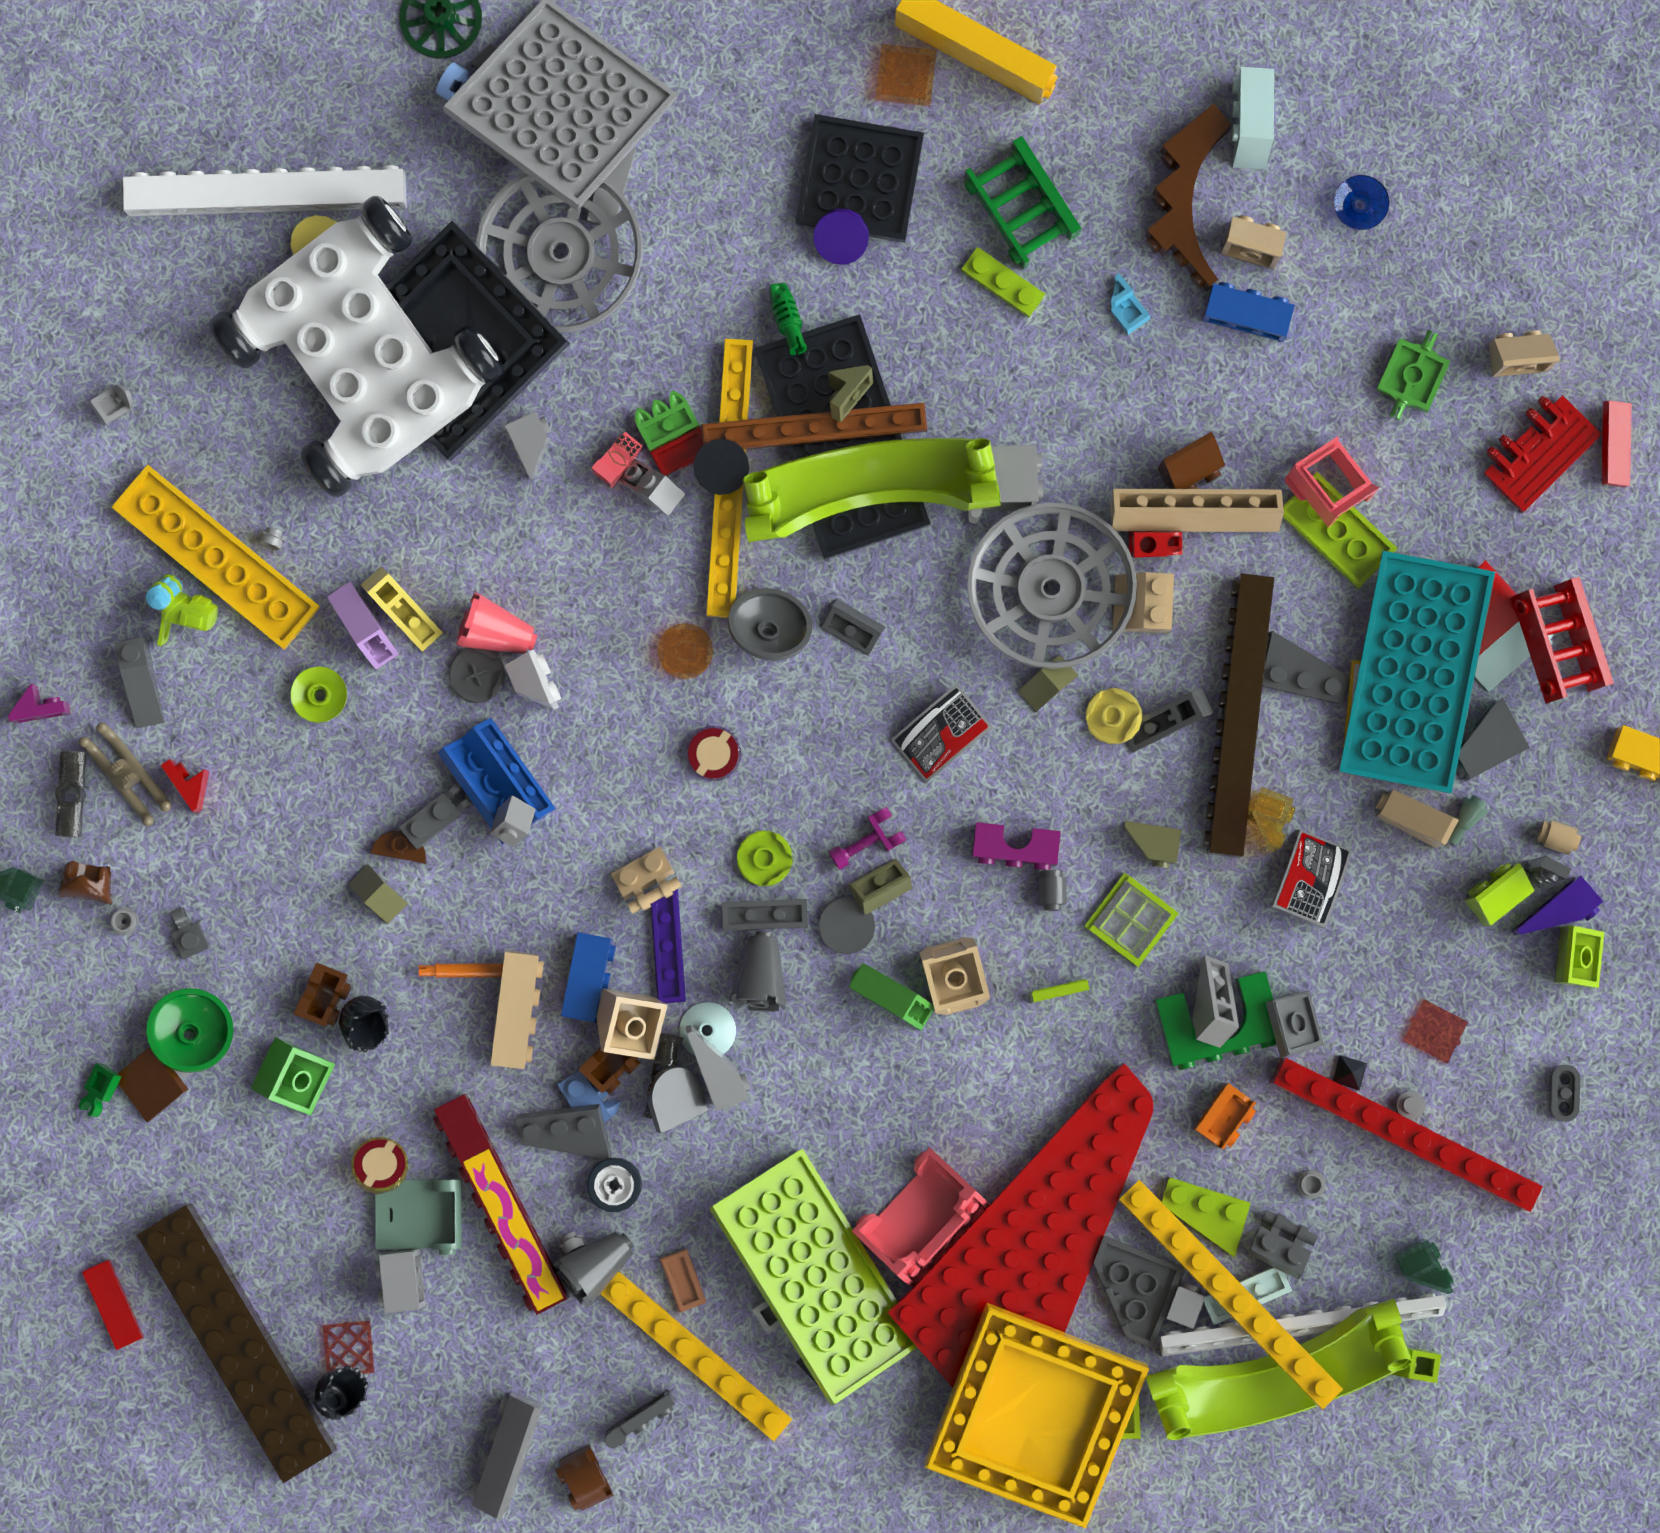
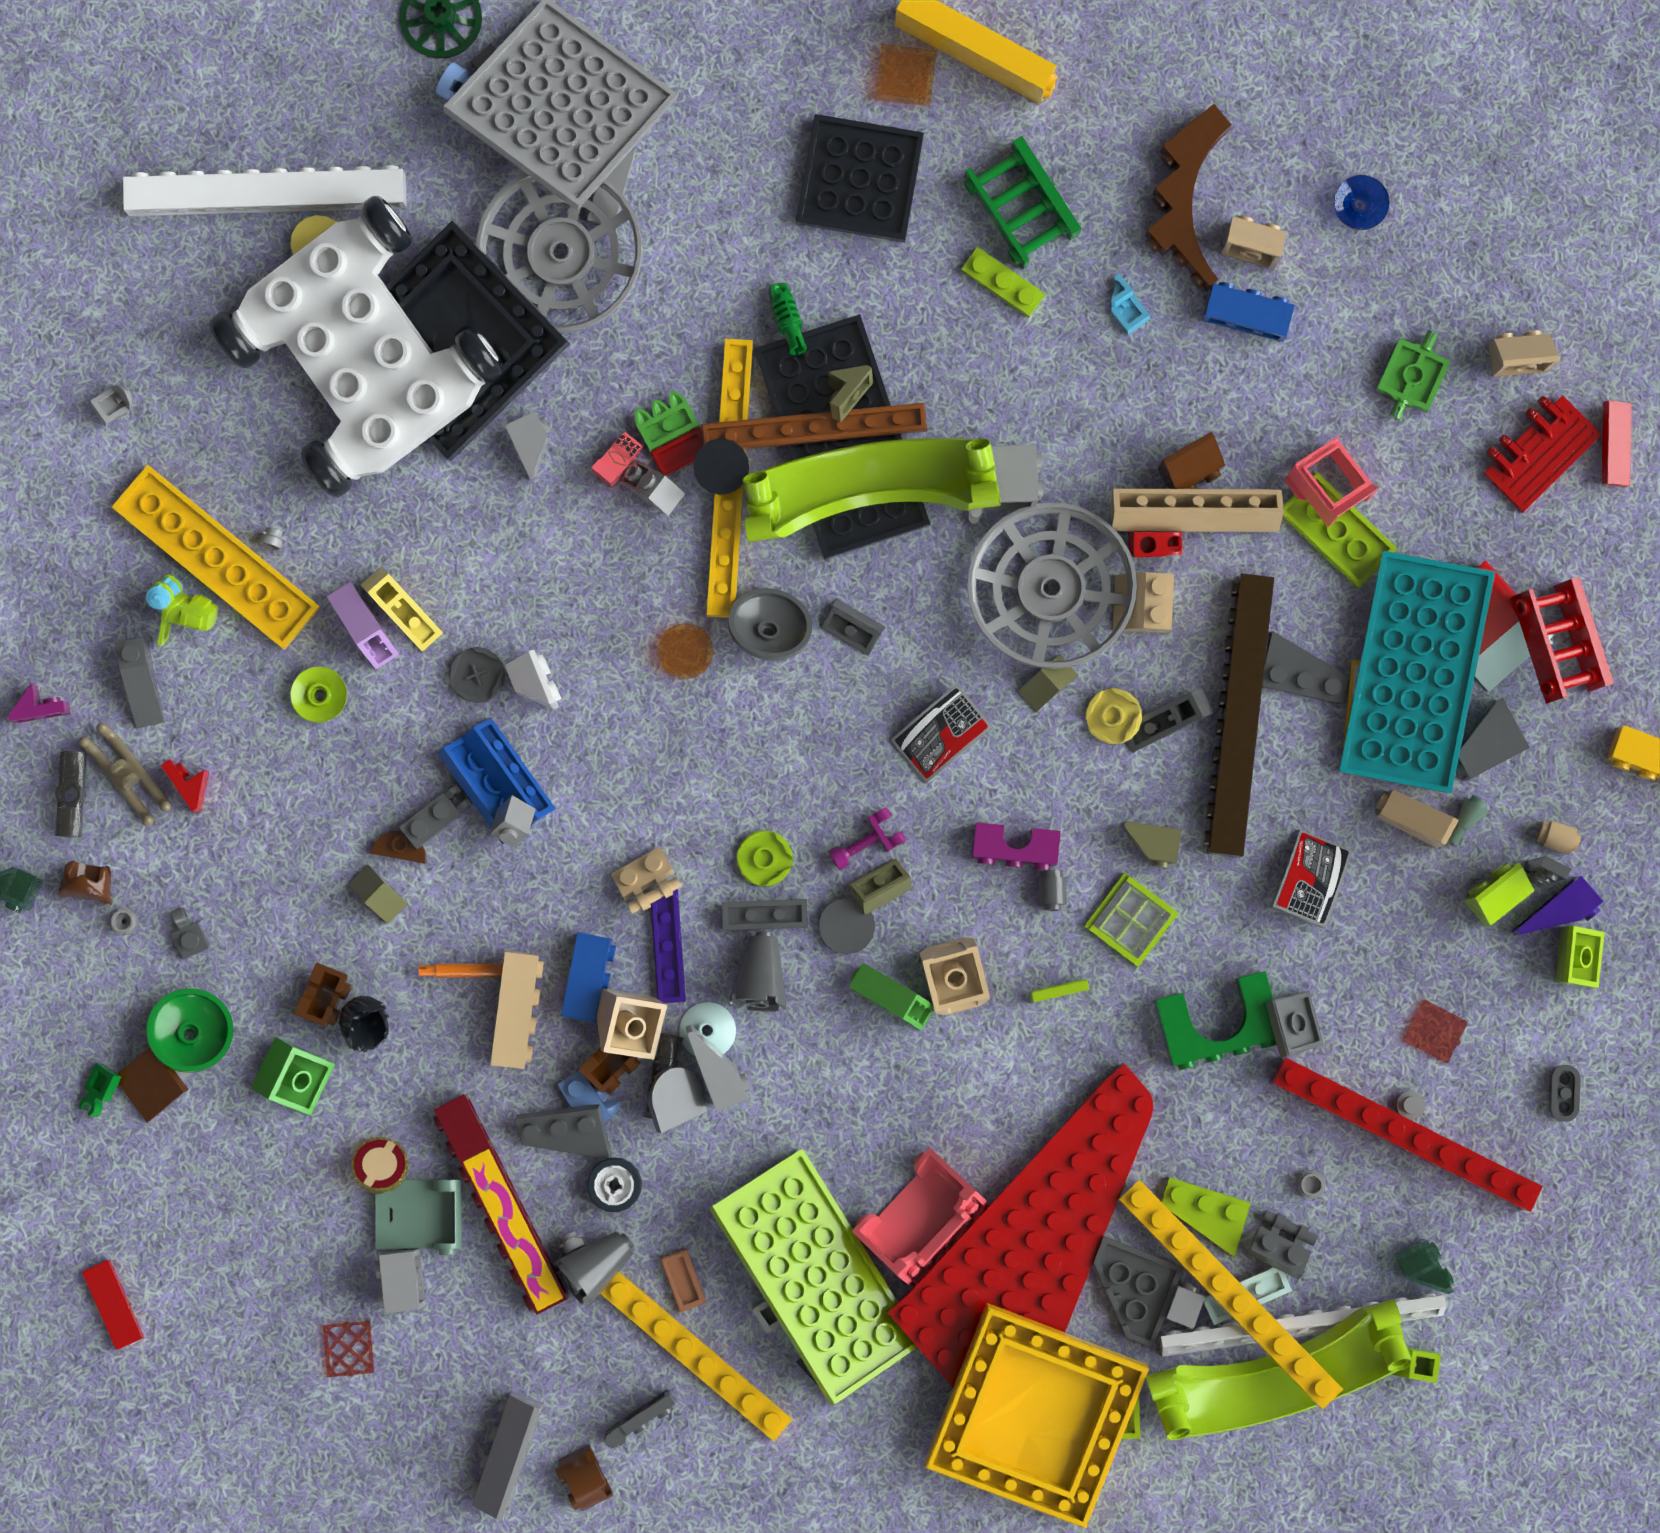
(237, 1342): dark brown brick -> none
(340, 1392): black hair -> none
(494, 628): coral cone -> none
(713, 753): tile -> none
(841, 236): dark purple tile -> none
(1215, 1006): light grey slope -> none
(1225, 1116): orange hinge -> none
(1253, 117): light aqua wedge -> none
(1267, 817): clear yellow slope -> none
(1349, 1072): black slope -> none

